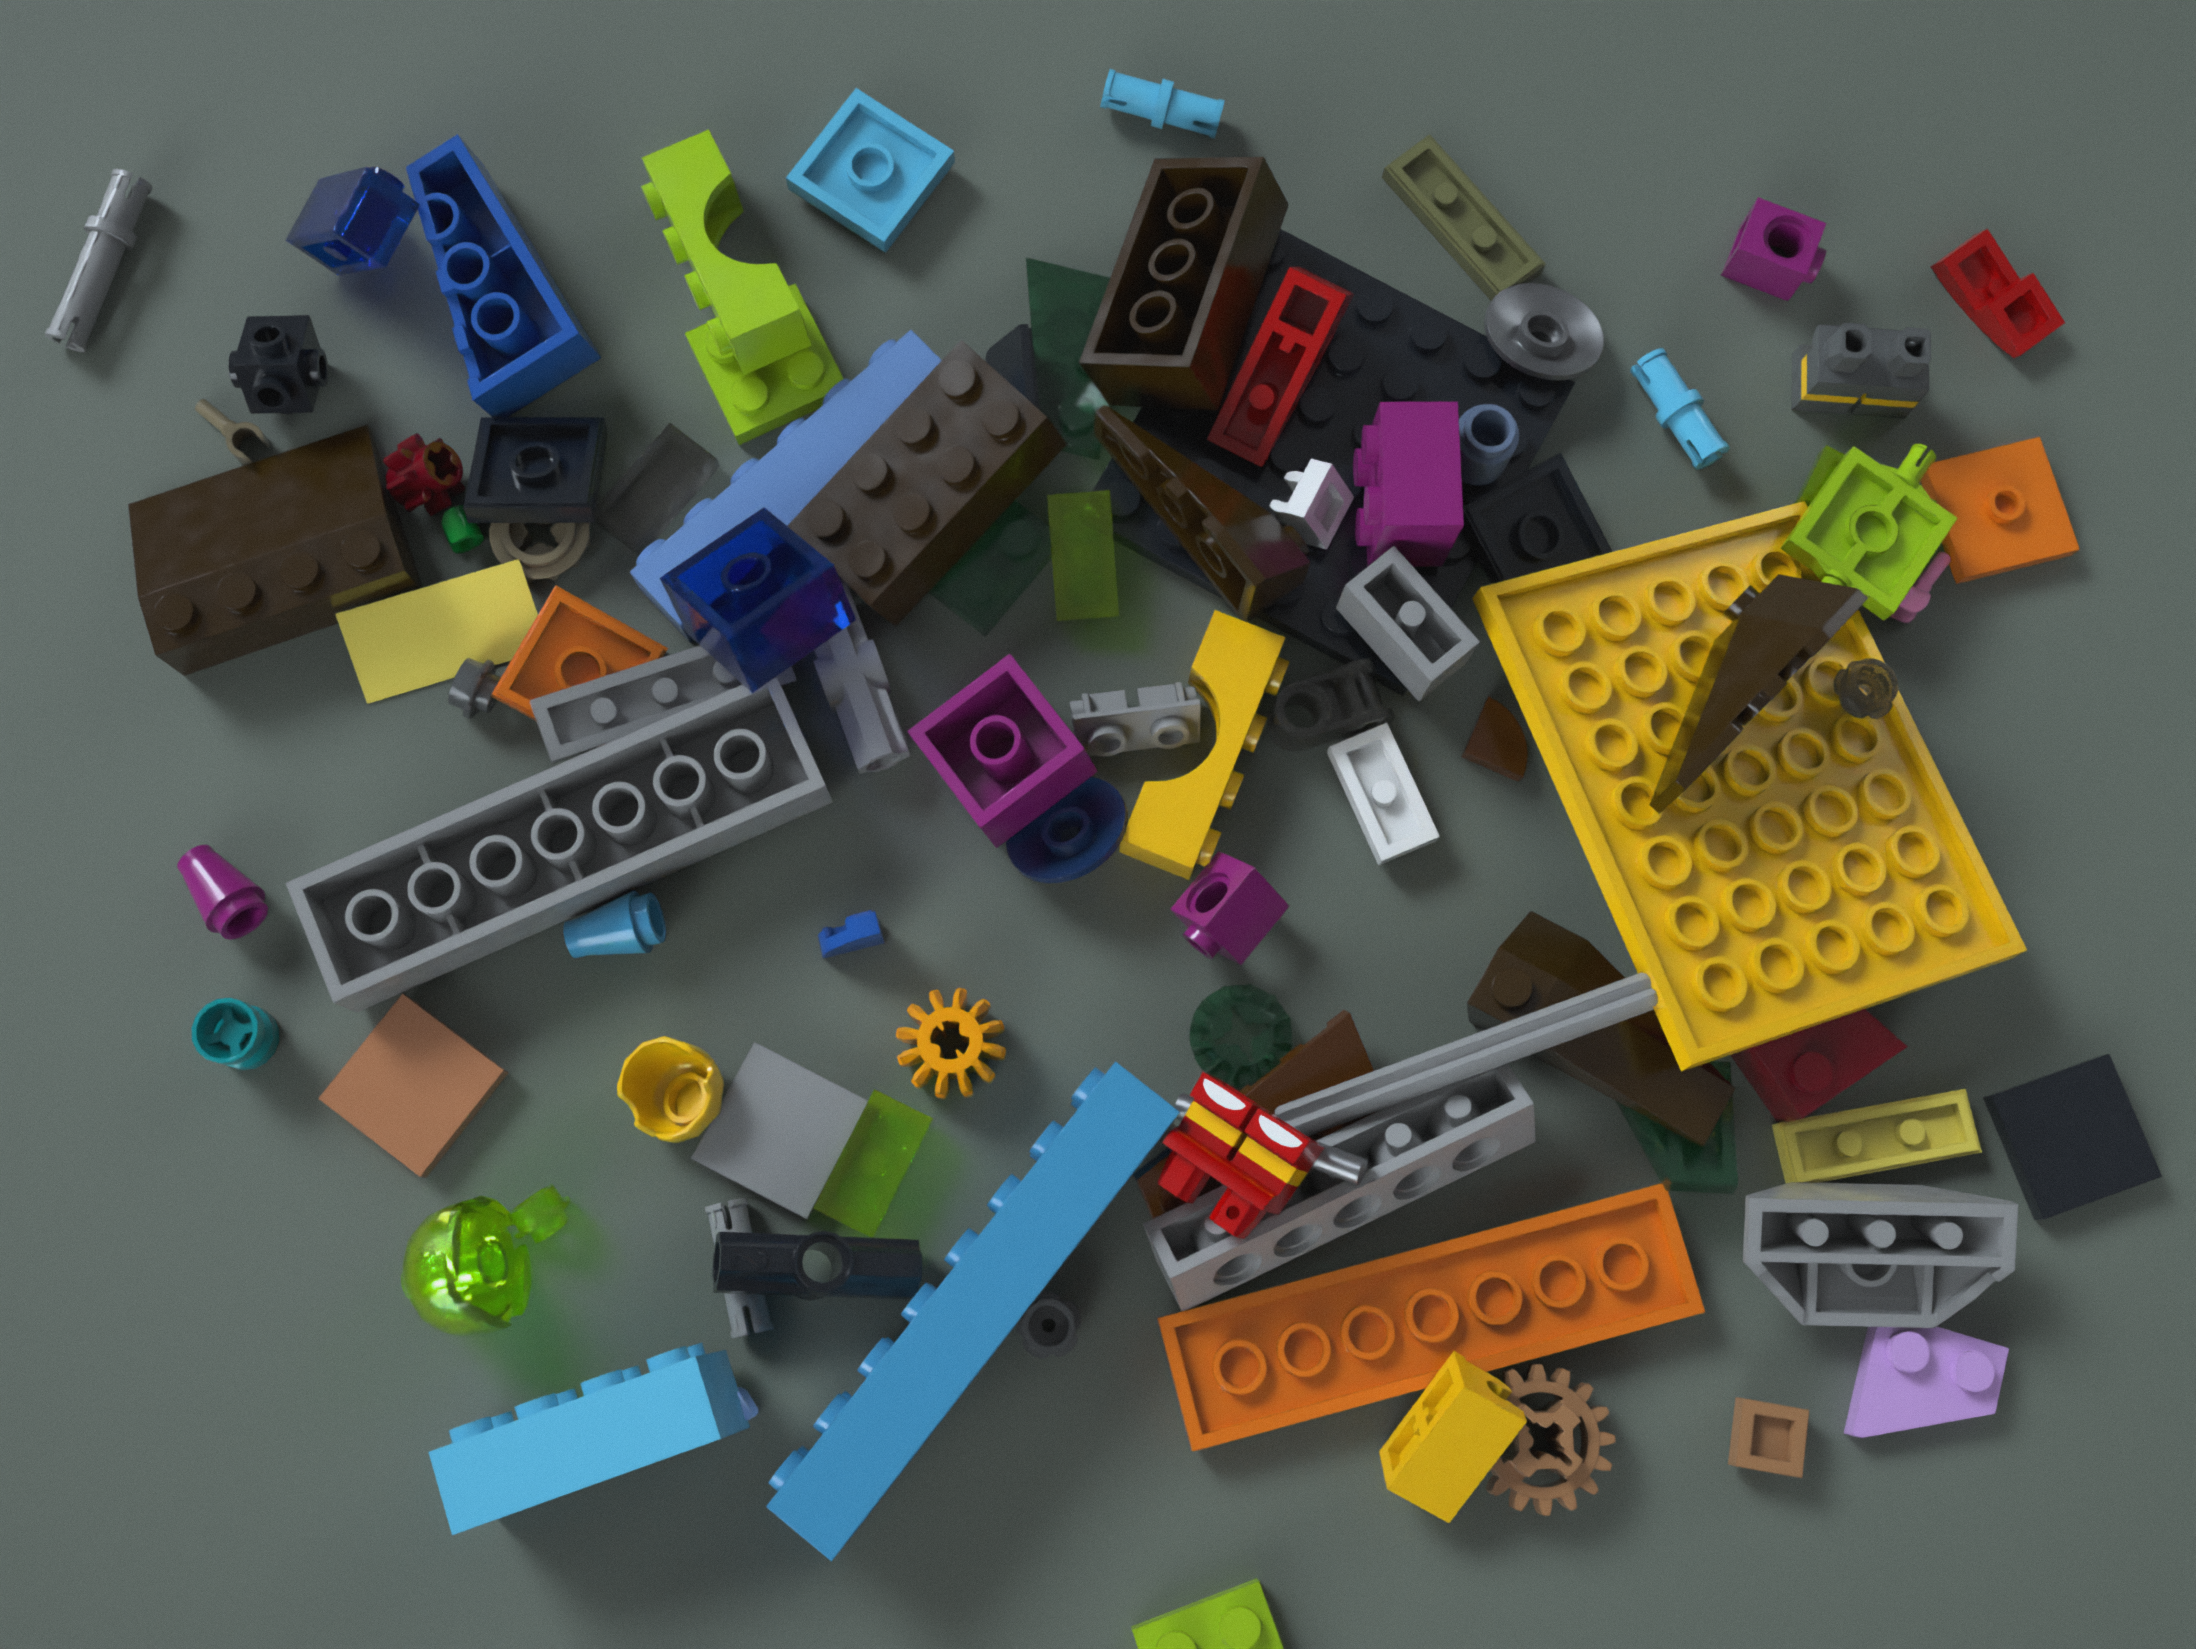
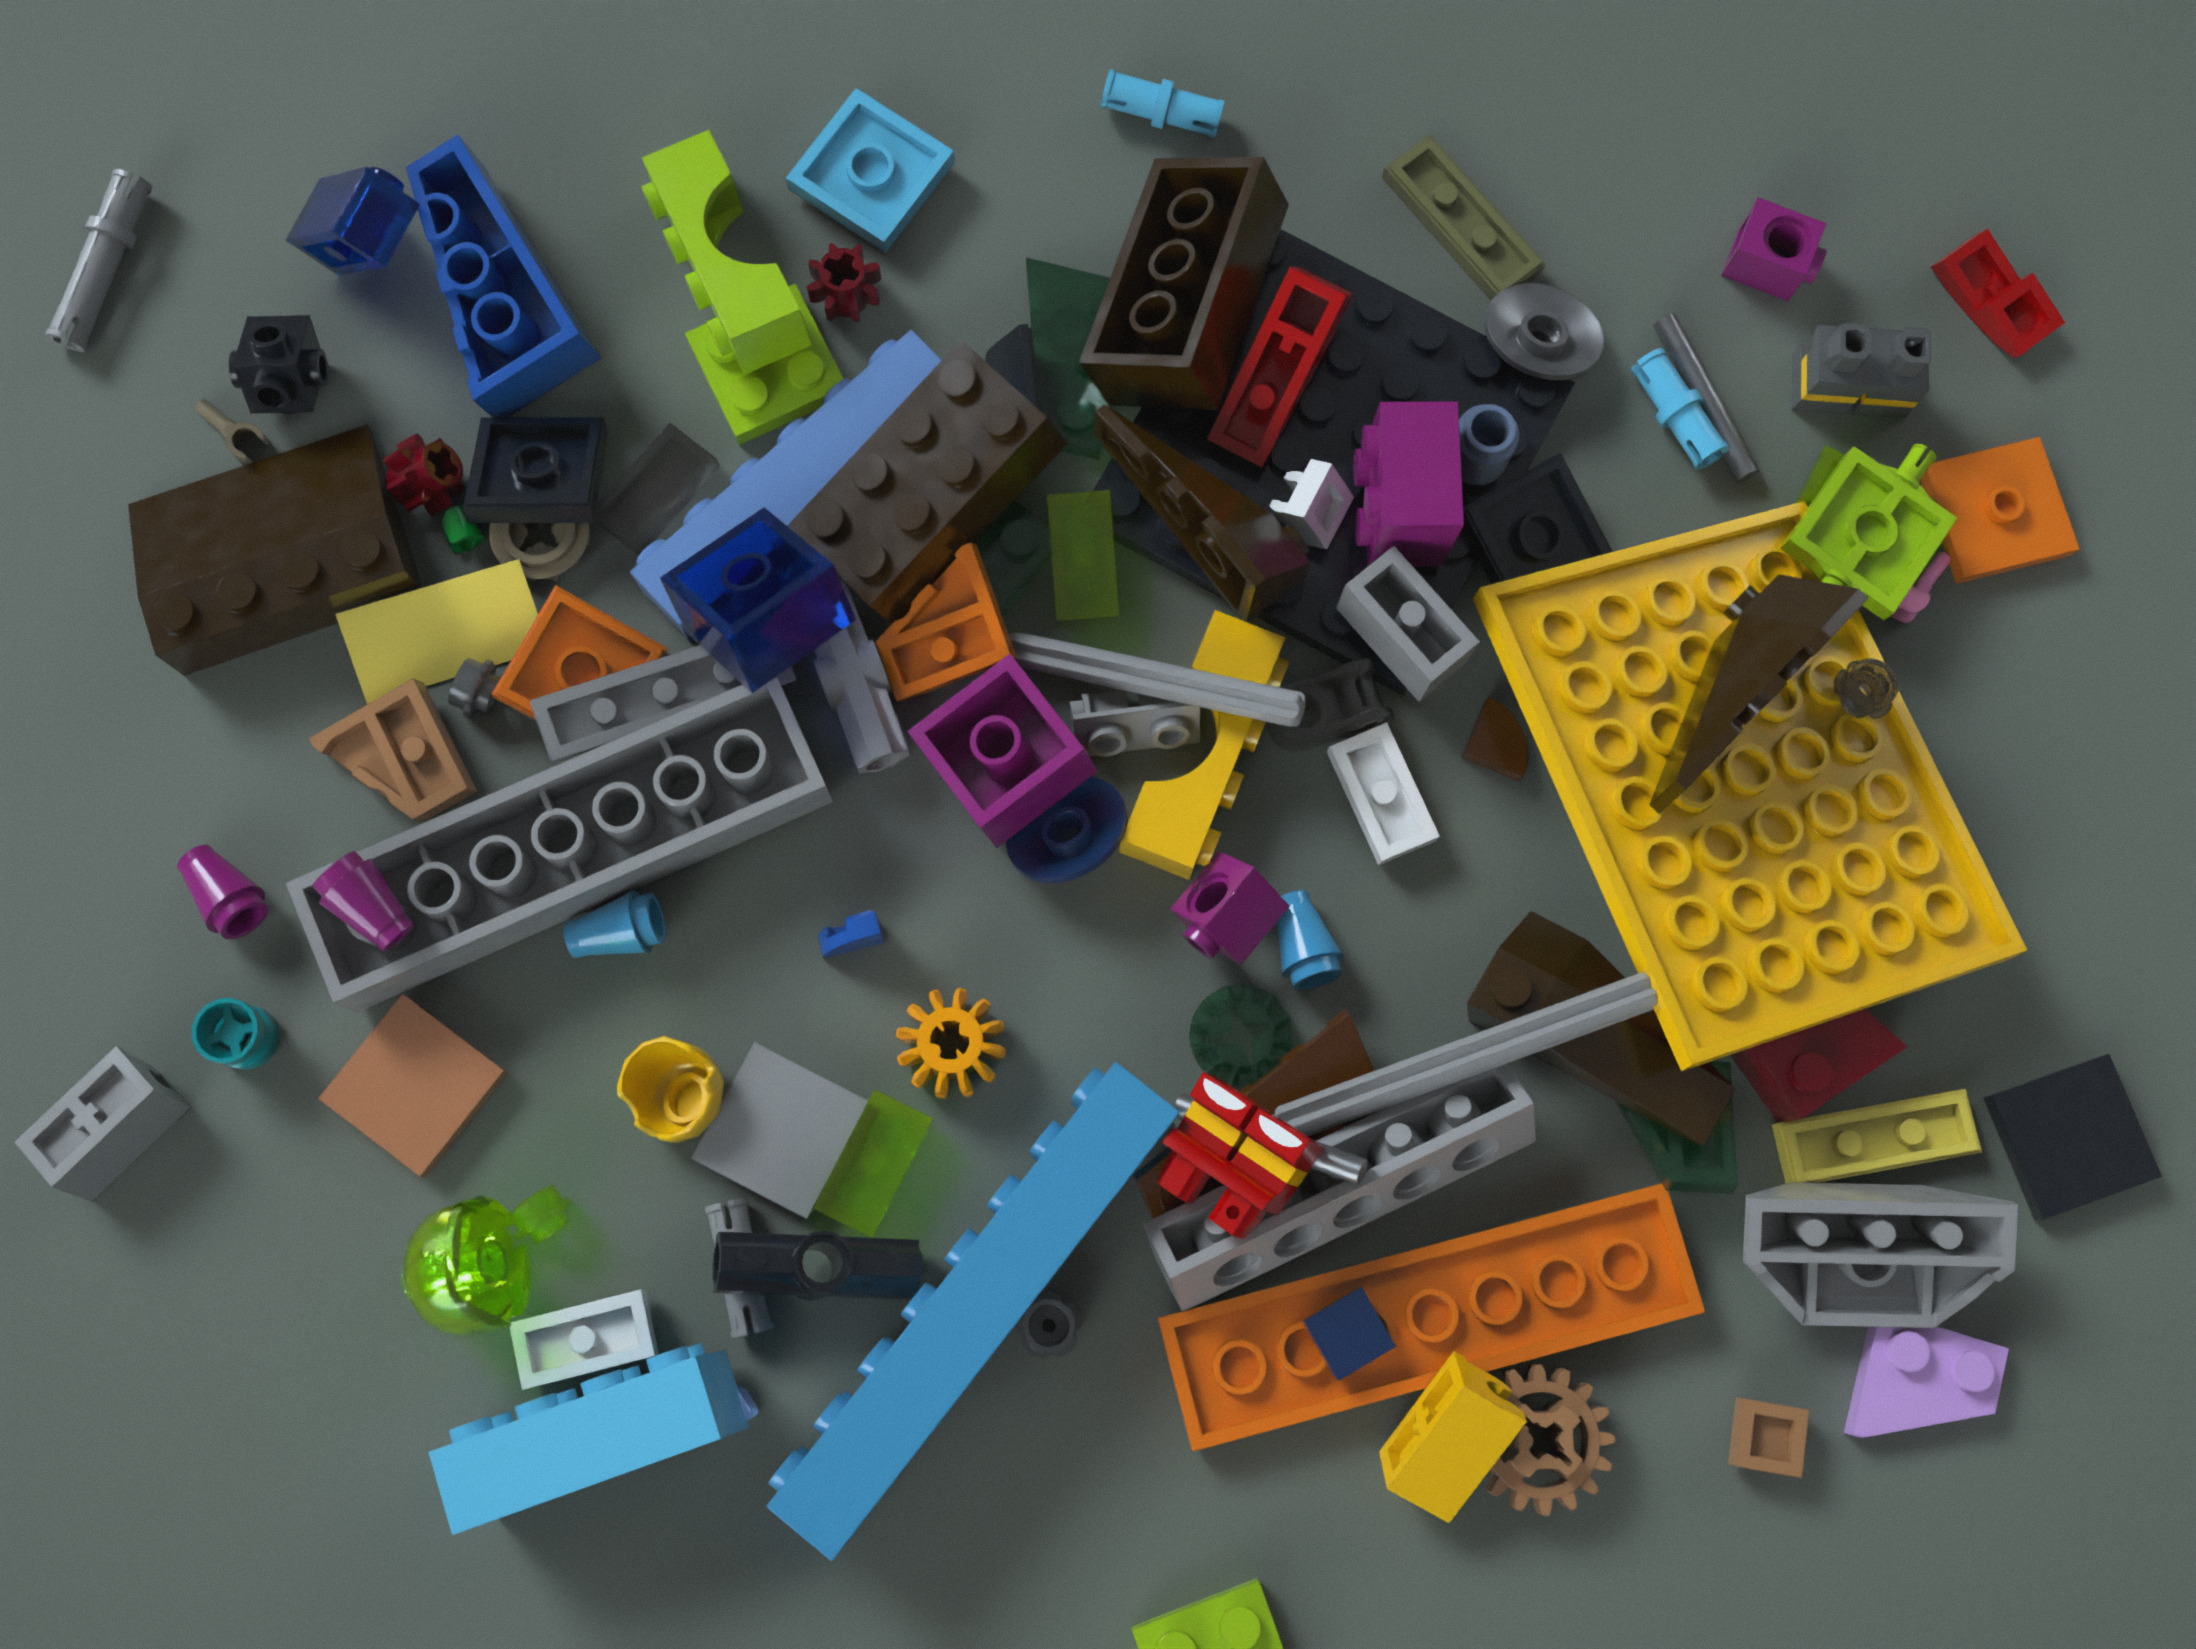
(101, 1125): none -> light grey hinge
(363, 900): none -> magenta cone
(401, 752): none -> medium nougat wing
(583, 1339): none -> white plate
(840, 268): none -> dark red gear
(947, 631): none -> orange wing
(1159, 679): none -> light grey axle
(1305, 944): none -> dark azure cone
(1348, 1333): none -> dark blue tile
(1695, 377): none -> flat silver bar

